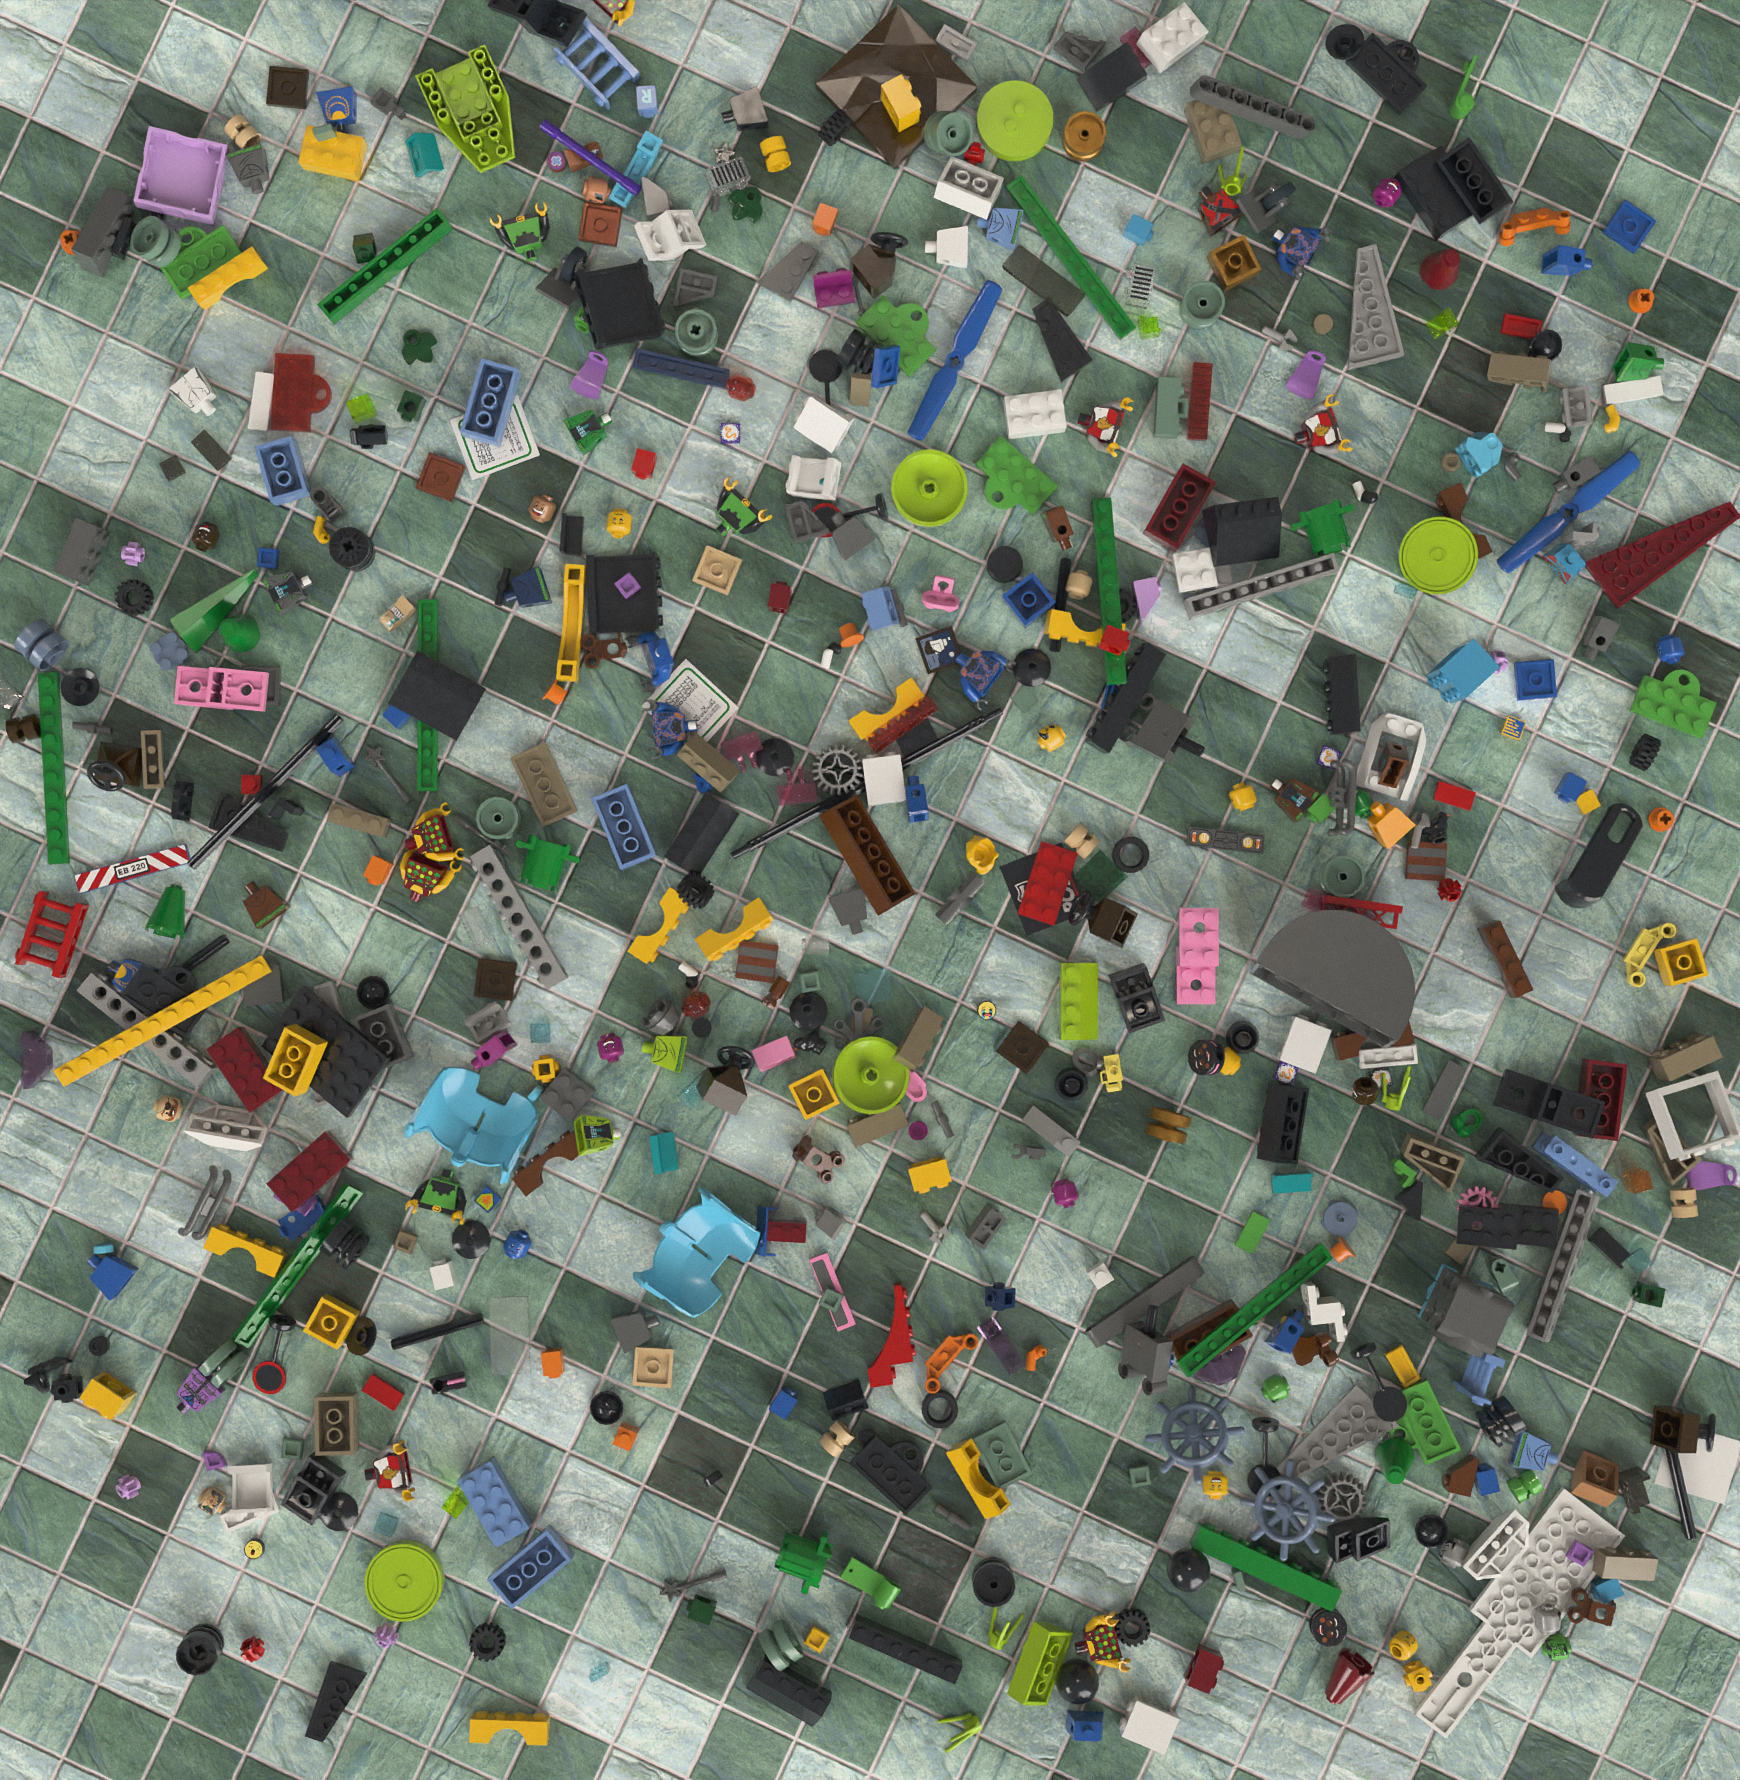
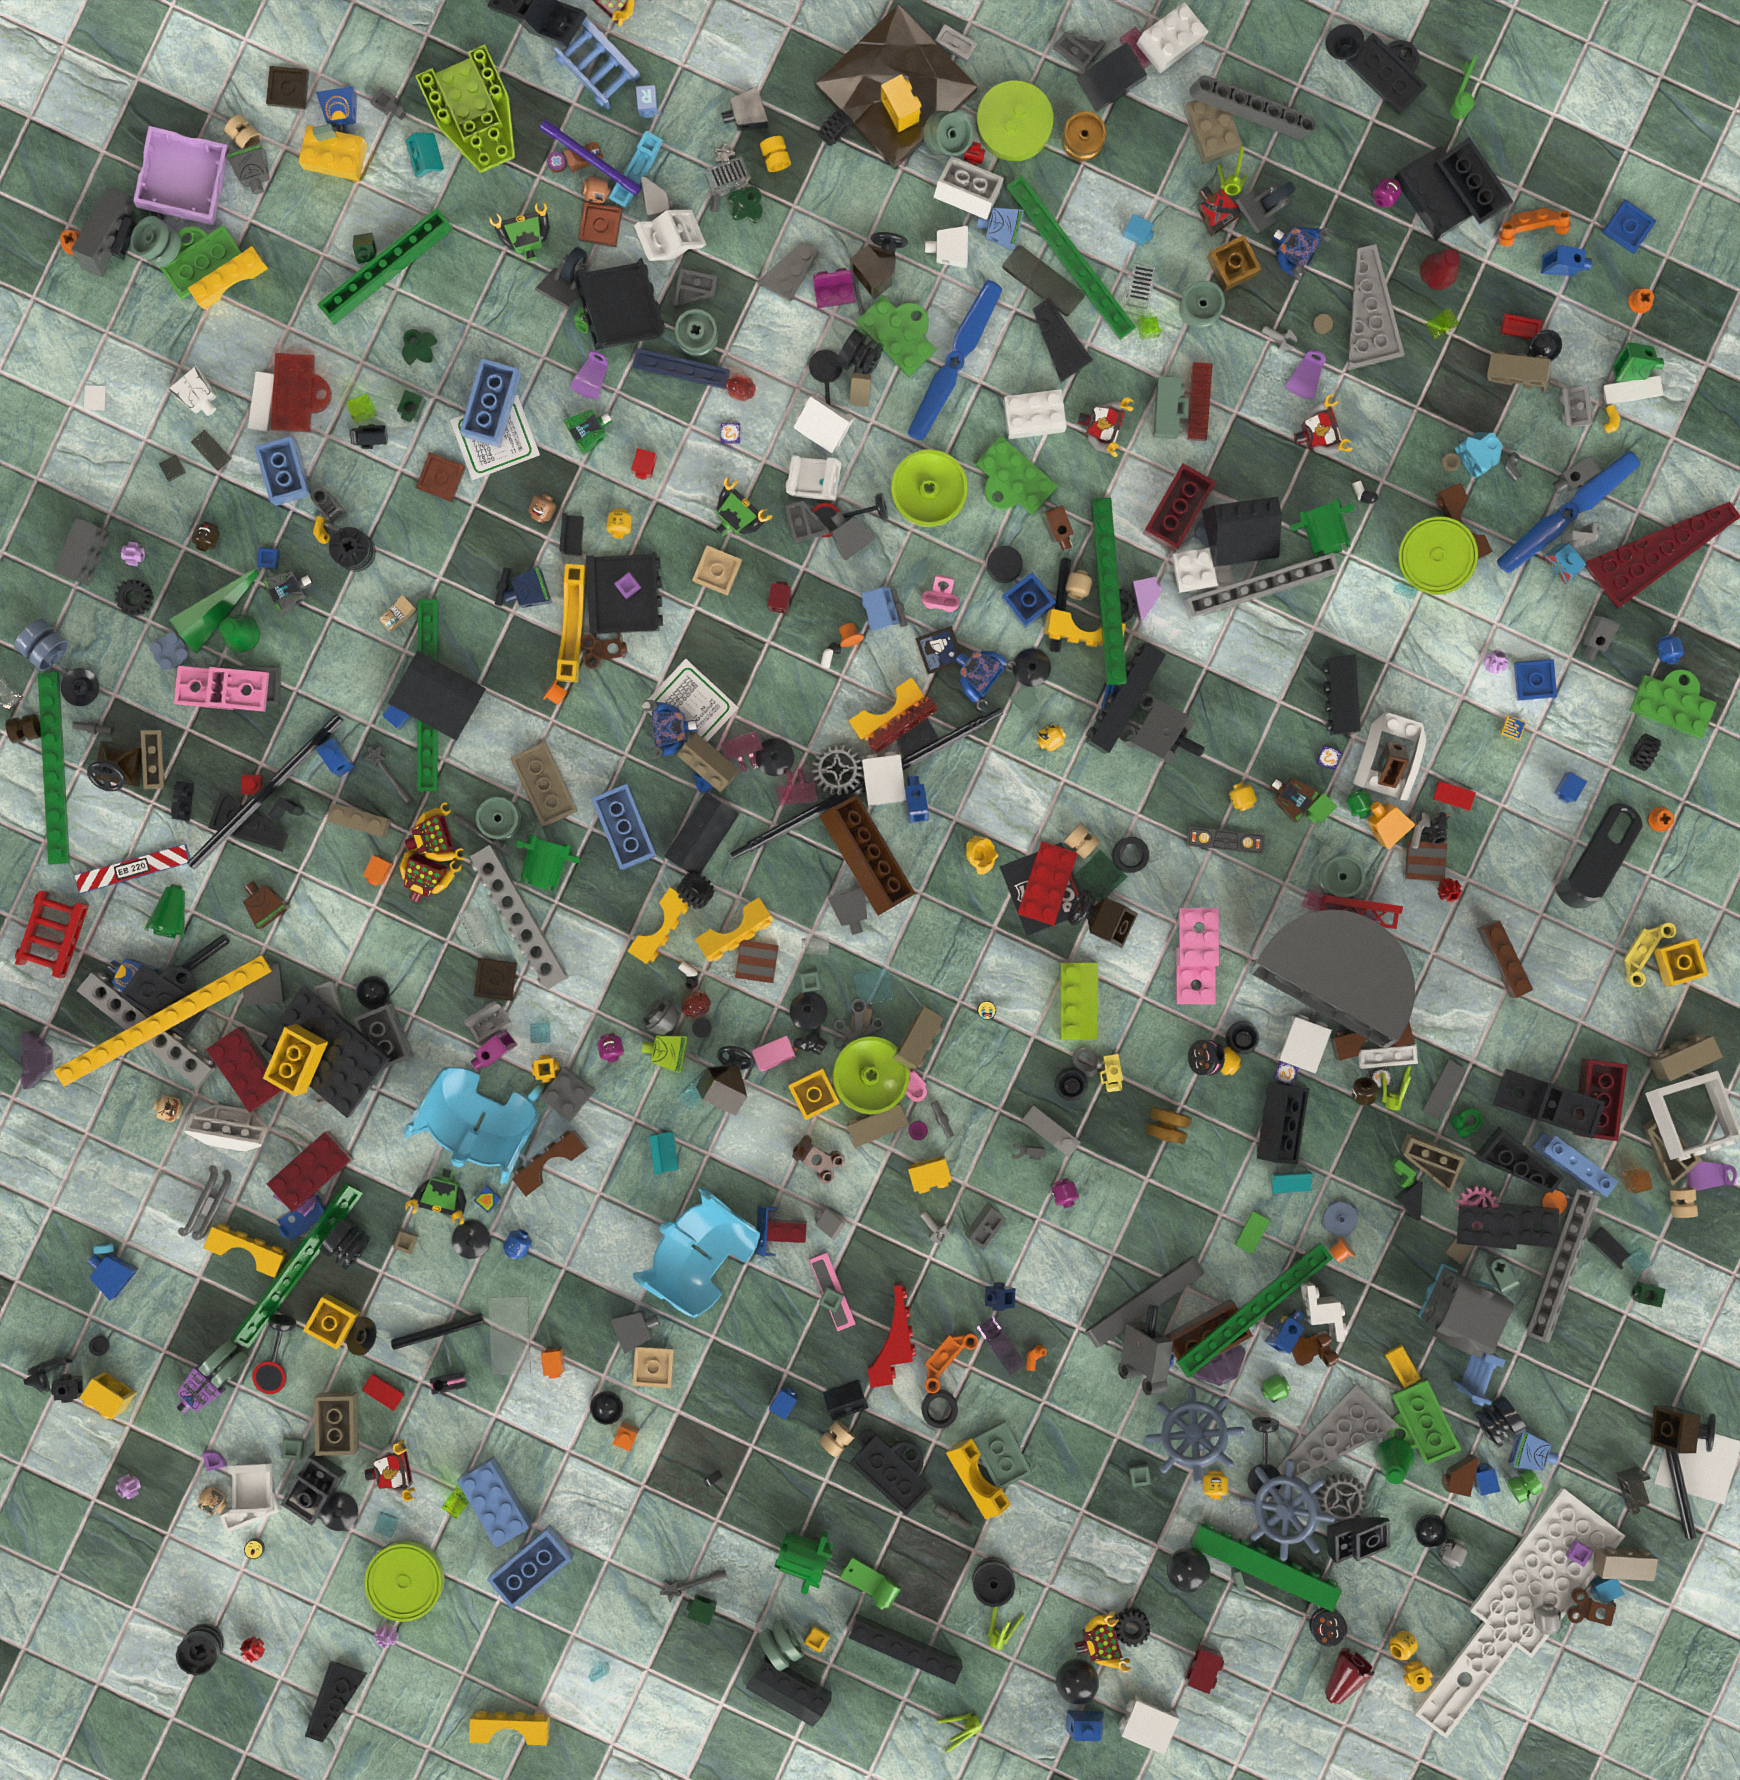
(94, 397): none -> white sticker
(443, 1274): white brick -> none
(482, 1652): black tyre -> none
(594, 1134): lime torso -> none
(657, 657): blue torso -> none
(775, 992): reddish brown bar -> none
(824, 220): orange brick -> none
(885, 366): blue tile -> none
(960, 898): dark grey piece -> none
(1022, 1047): dark brown tile -> none
(1039, 1664): lime slope -> none
(1099, 1274): white brick -> none
(1114, 640): red brick -> none
(1136, 997): black slope -> none
(1344, 797): dark grey piece -> none
(1388, 1402): black piece -> none
(1462, 671): dark azure container -> none
(1498, 1546): white wedge -> none
(1557, 1647): bright green head -> none
(1559, 428): white arm -> none
(1587, 802): yellow tile -> none
(1595, 1479): medium nougat slope -> none

